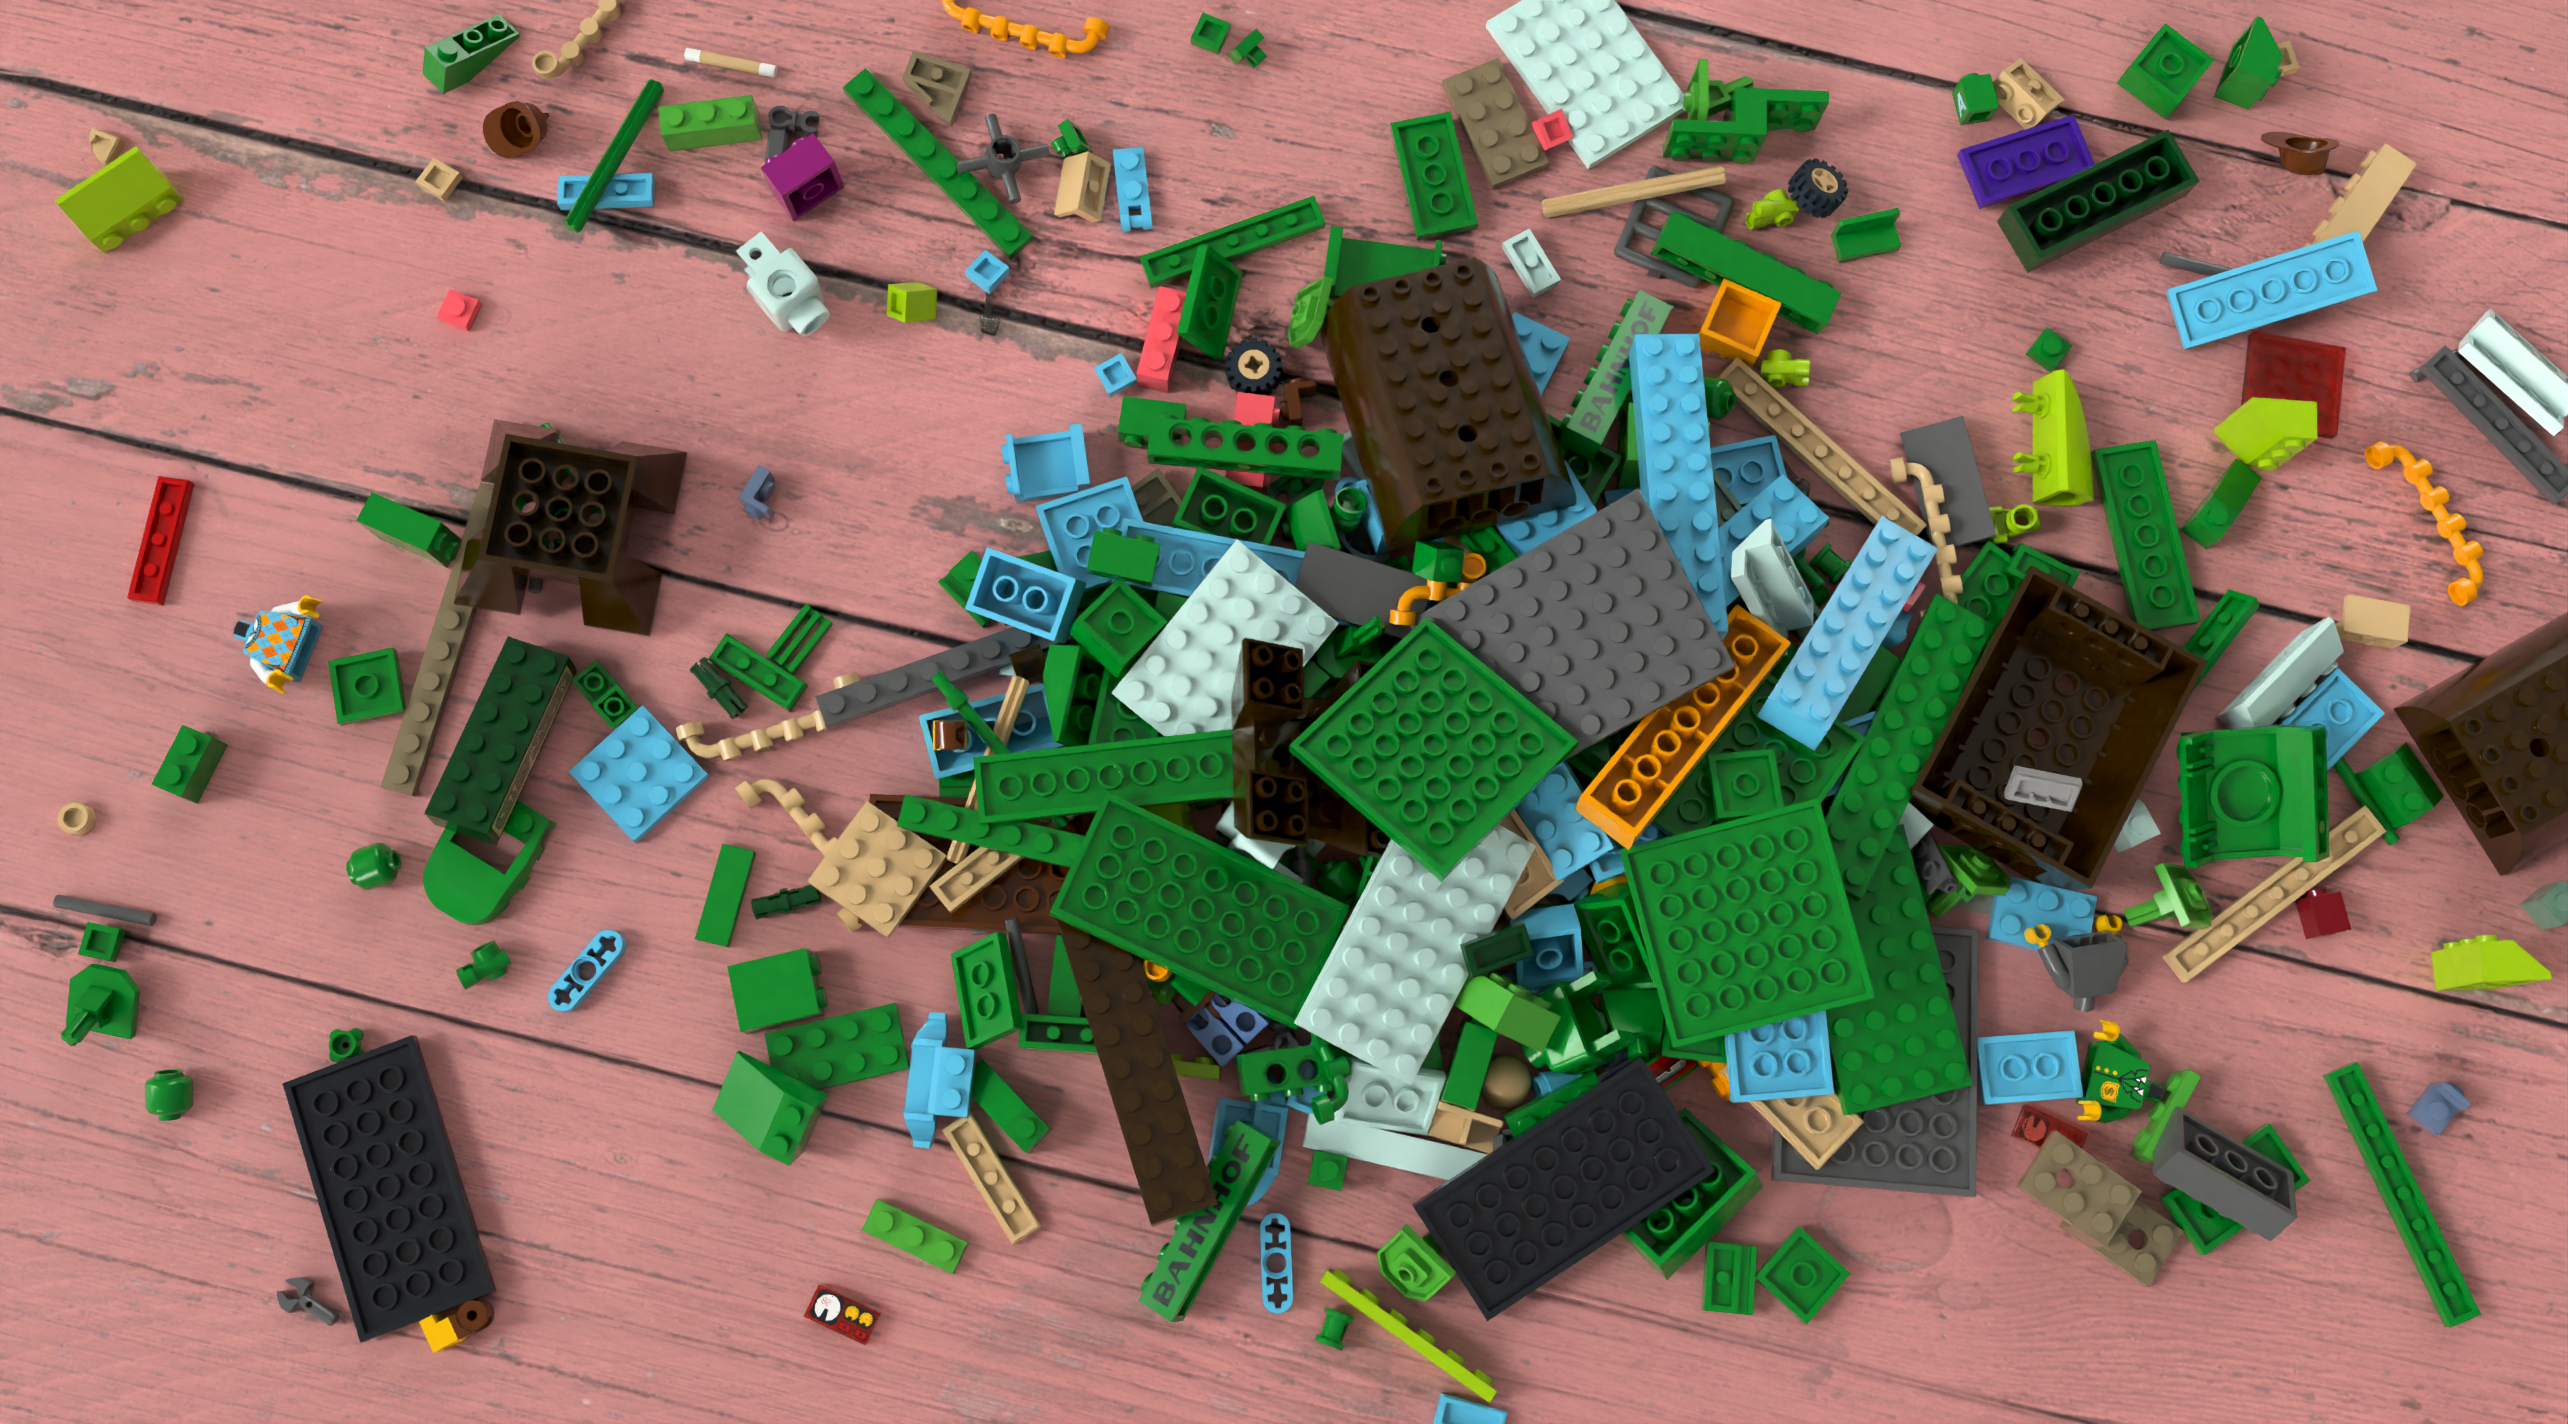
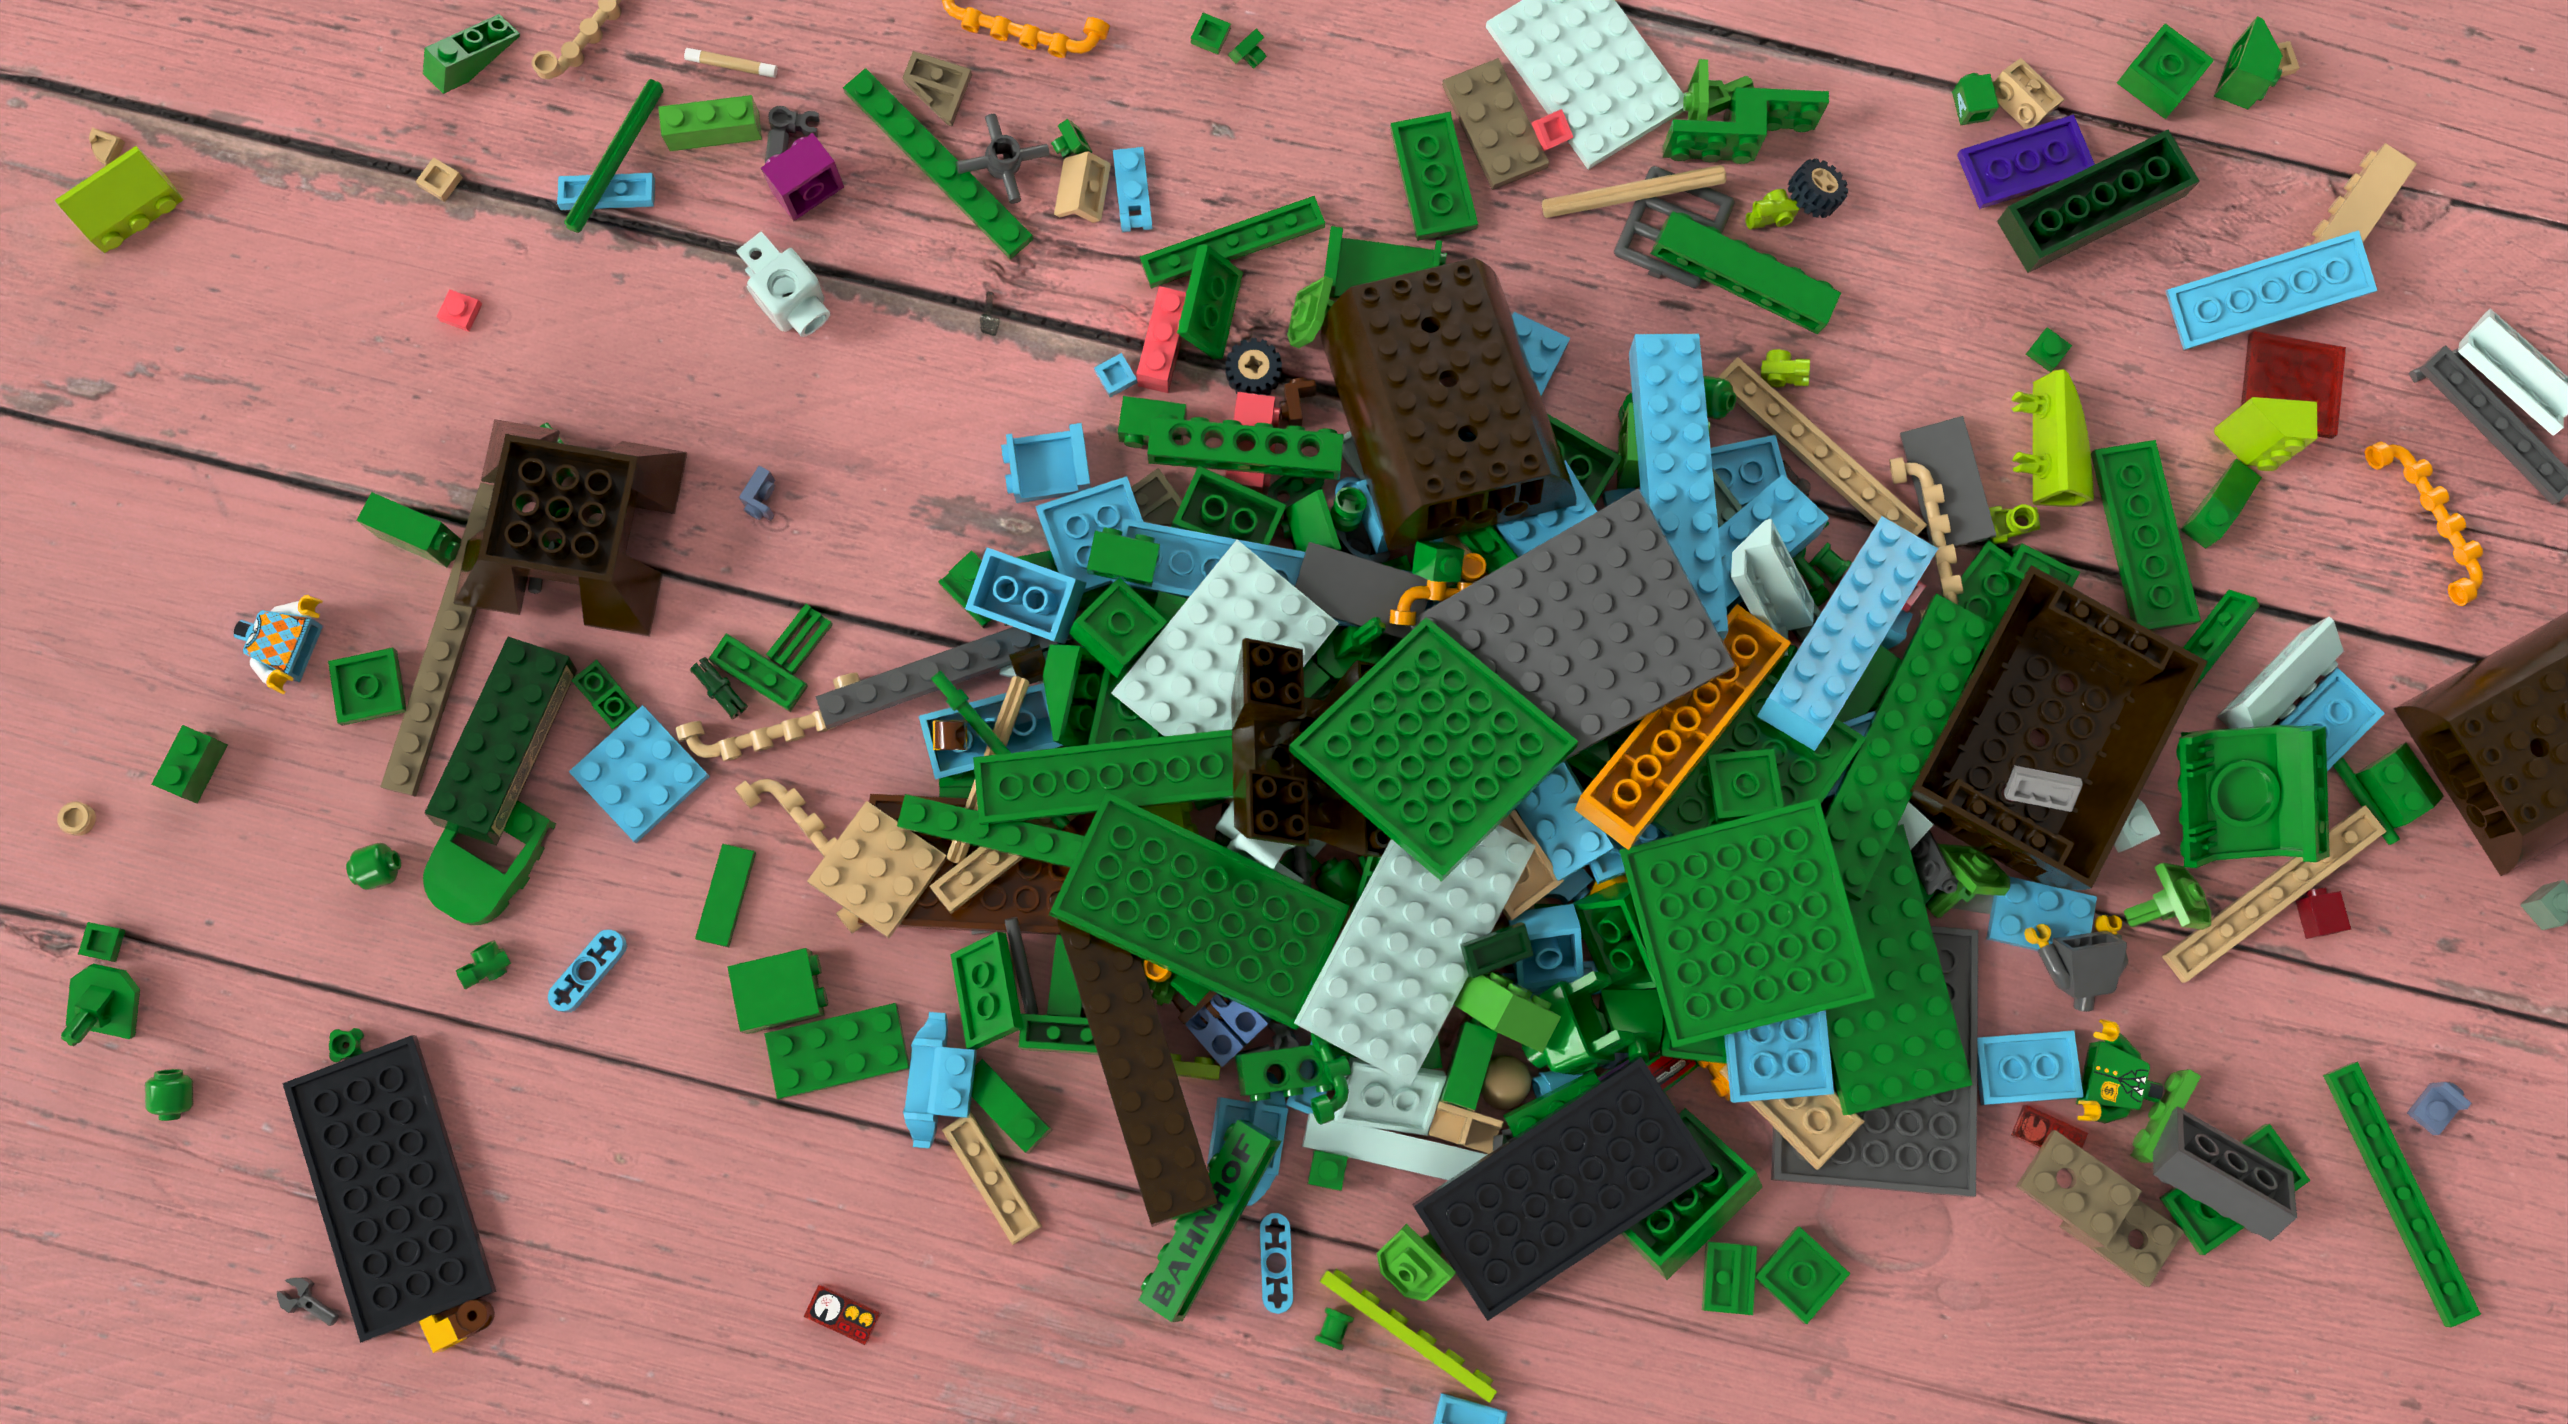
(104, 910): dark grey bar -> none
(160, 541): red tile -> none
(515, 129): reddish brown piece -> none
(769, 1108): green slope -> none
(785, 901): dark green pin -> none
(911, 302): lime panel -> none
(915, 1236): bright green plate -> none
(987, 272): medium azure plate -> none
(1531, 263): light aqua plate -> none
(1612, 379): green brick -> none
(1738, 323): light orange piece -> none
(1866, 235): green panel -> none
(2191, 264): dark grey bar -> none
(2301, 153): reddish brown piece -> none
(2374, 622): tan panel -> none
(2485, 965): lime slope -> none

